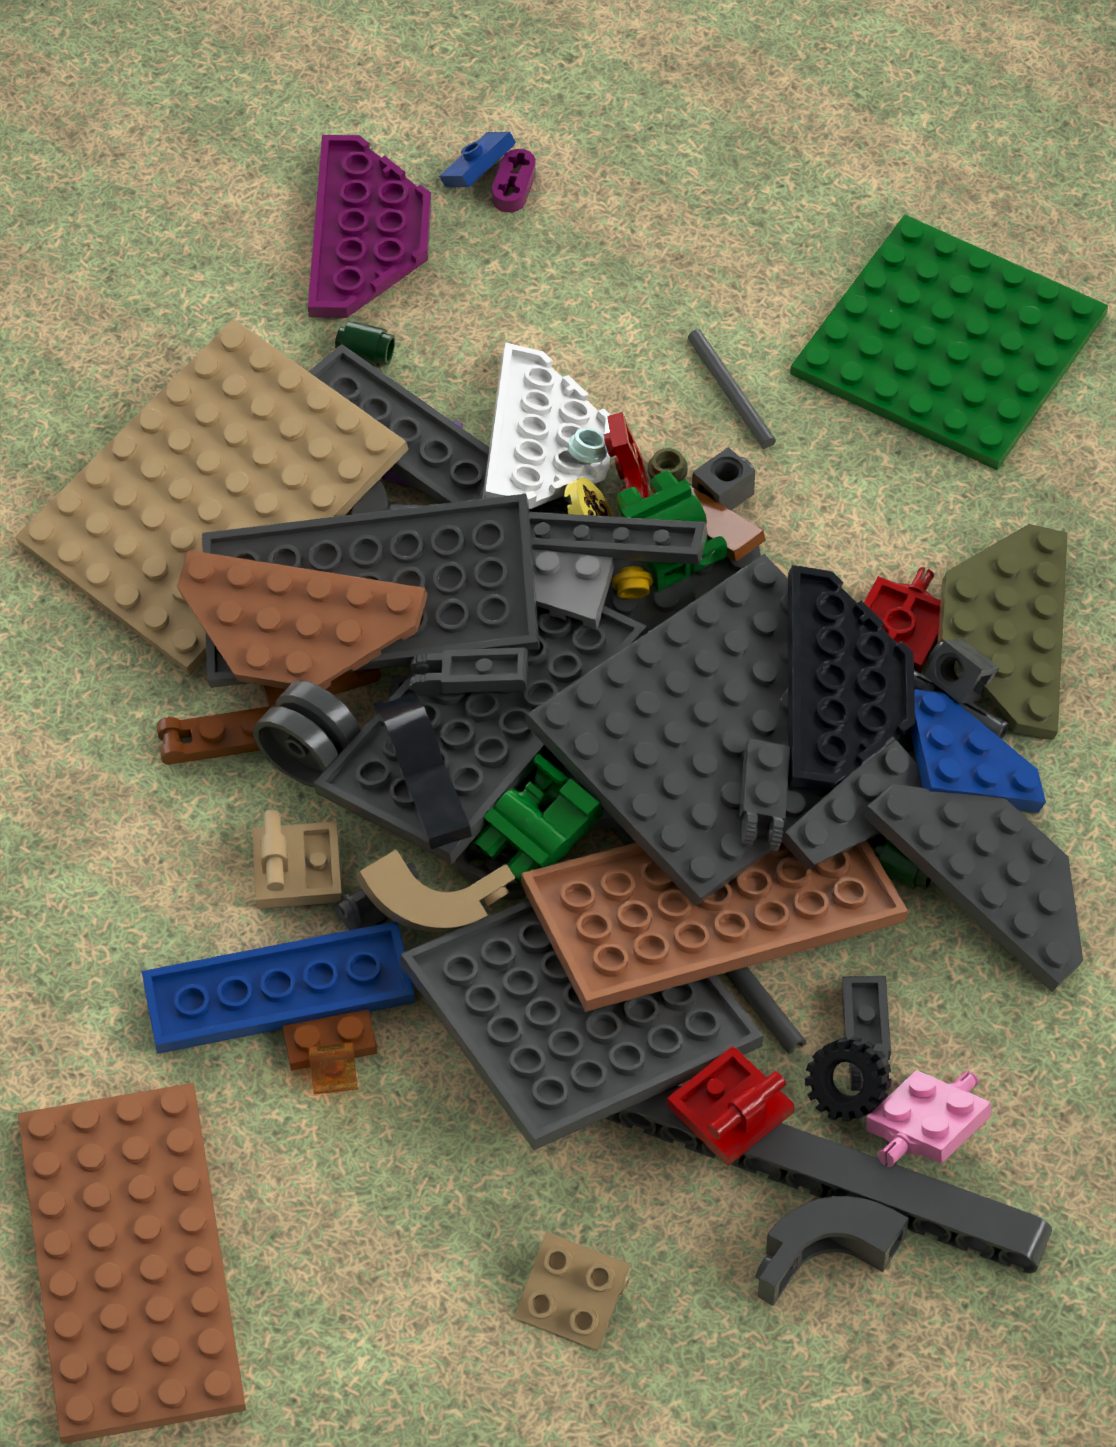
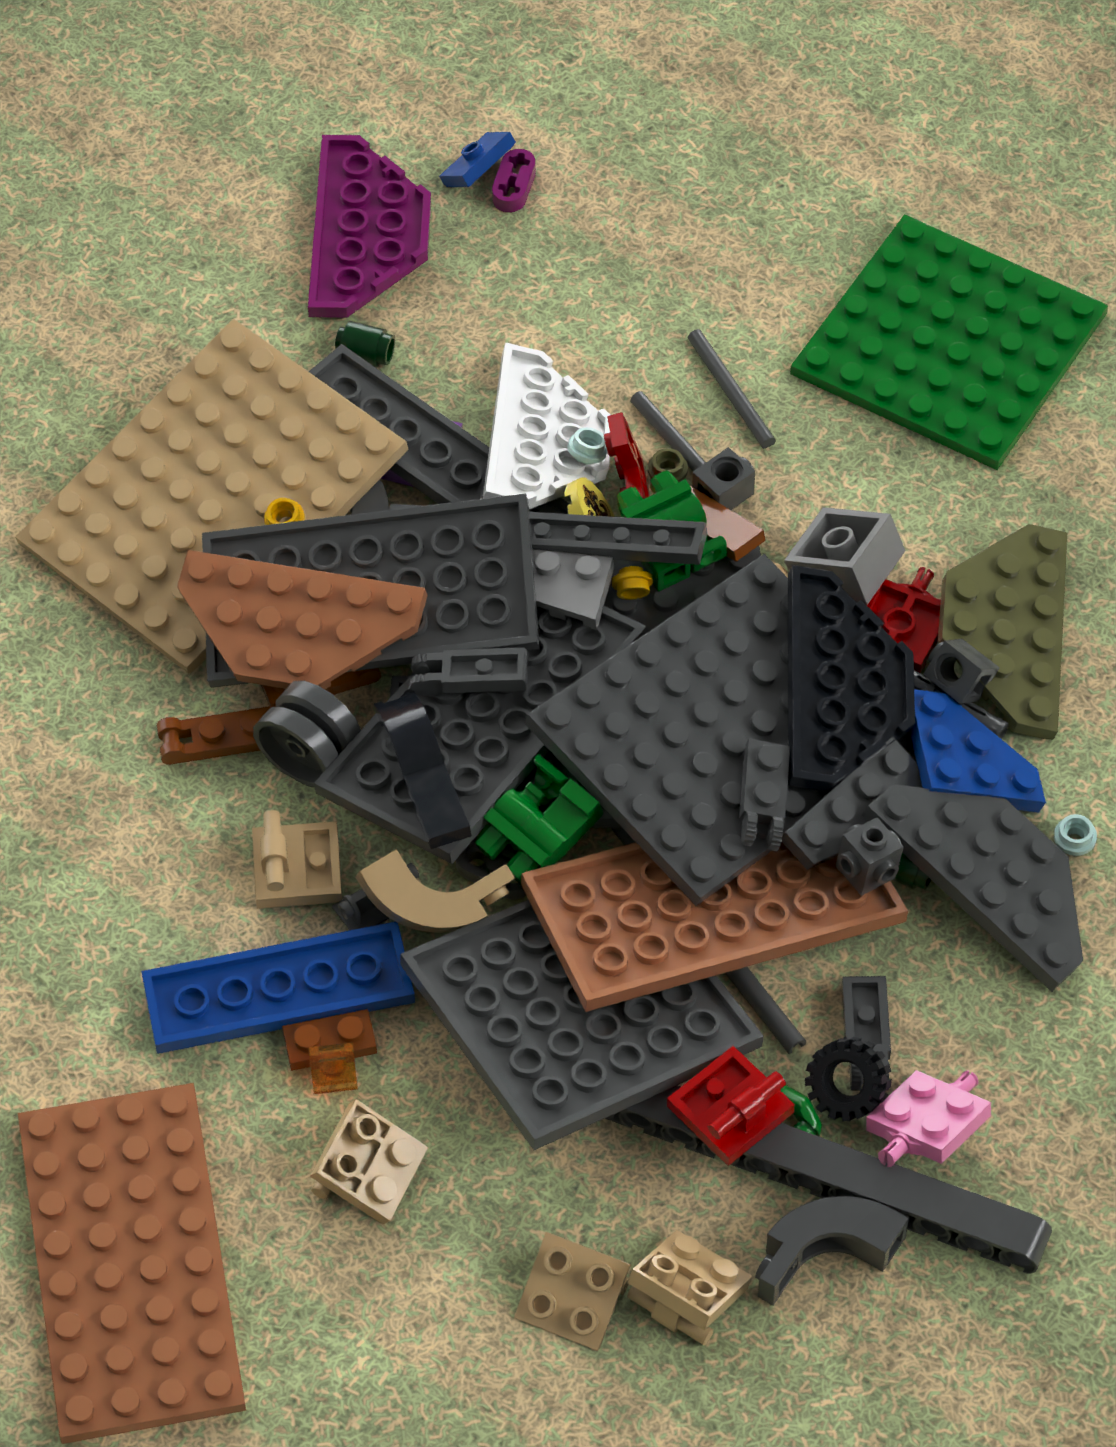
(283, 508): none -> yellow plate
(368, 1162): none -> tan plate
(666, 430): none -> dark grey bar
(686, 1285): none -> tan plate
(804, 1112): none -> green arm
(853, 545): none -> light grey brick
(869, 855): none -> dark grey brick
(1077, 825): none -> light aqua plate

